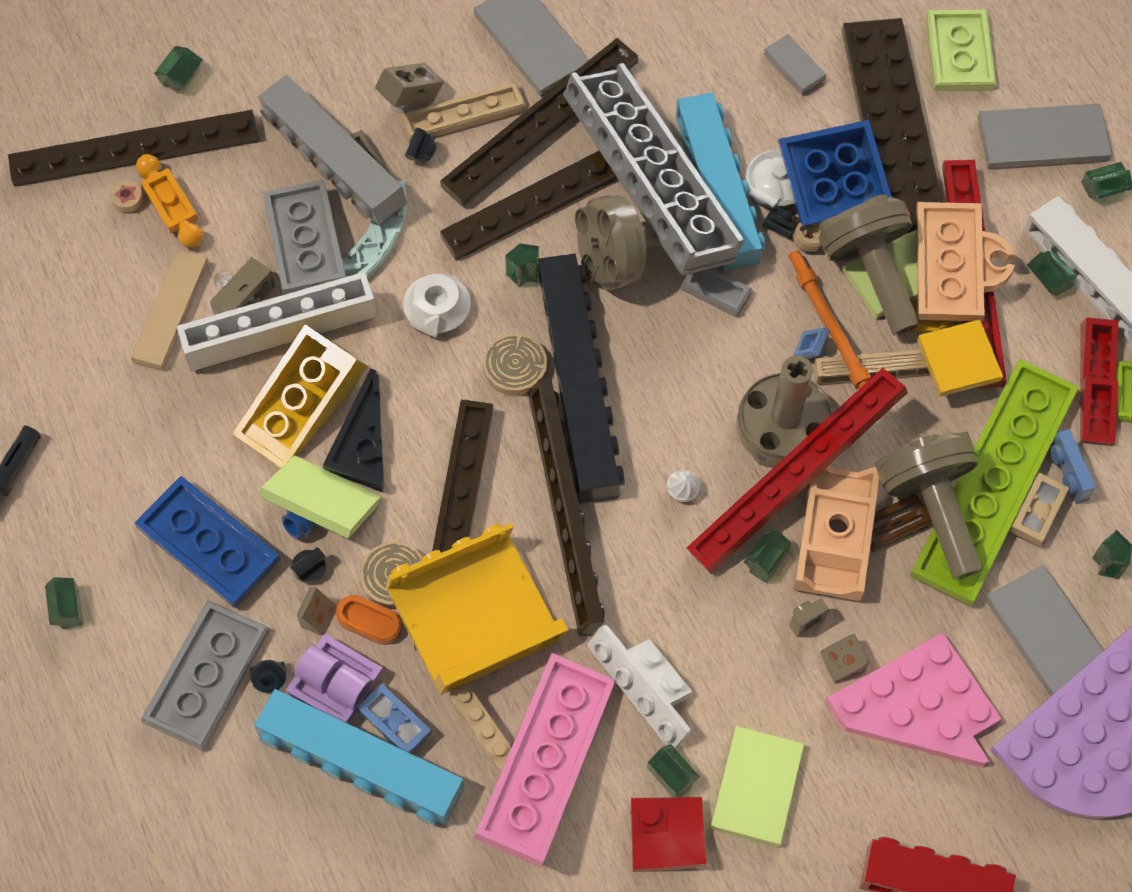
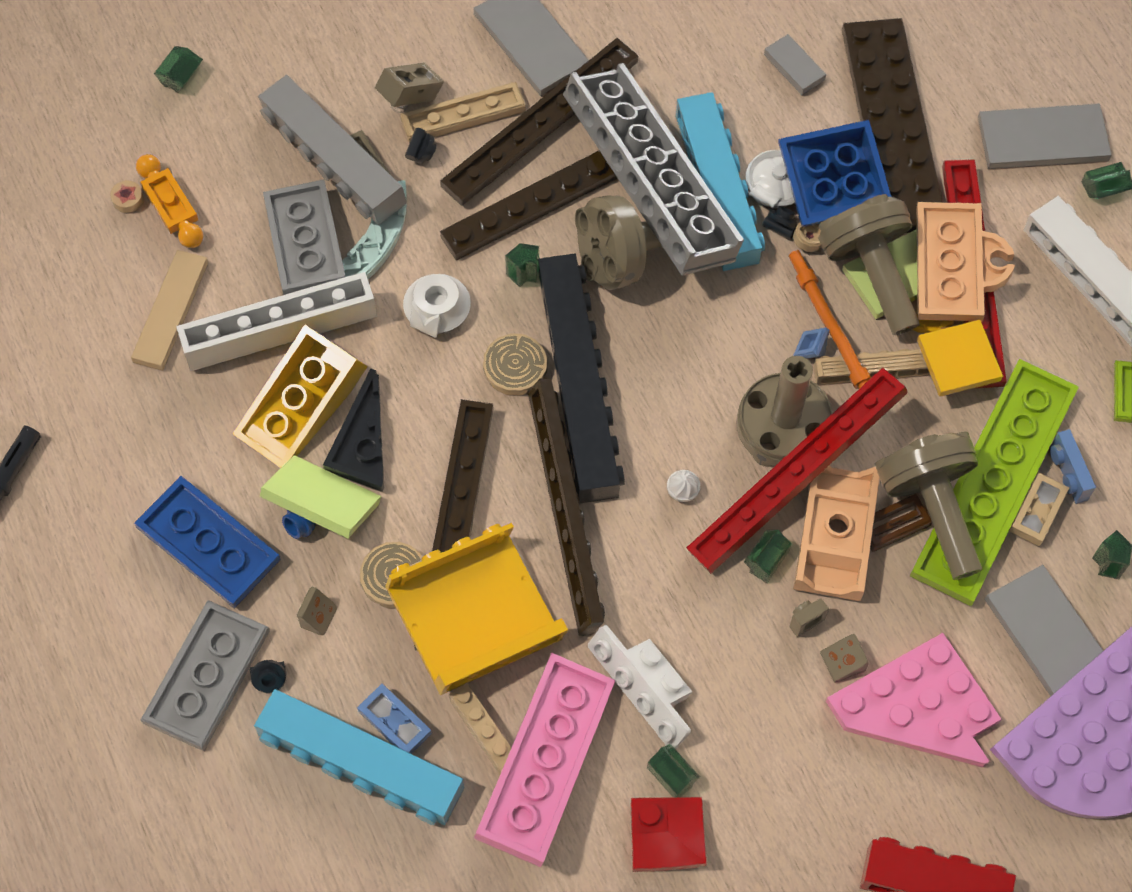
(63, 602): clear green piece -> none
(128, 147): dark brown plate -> none
(243, 288): dark tan piece -> none
(309, 565): black plate -> none
(333, 678): lavender plate -> none
(368, 620): orange tile -> none
(717, 290): light grey tile -> none
(757, 786): yellowish green tile -> none
(960, 50): yellowish green tile -> none
(1052, 272): clear green piece -> none
(1098, 380): red slope -> none

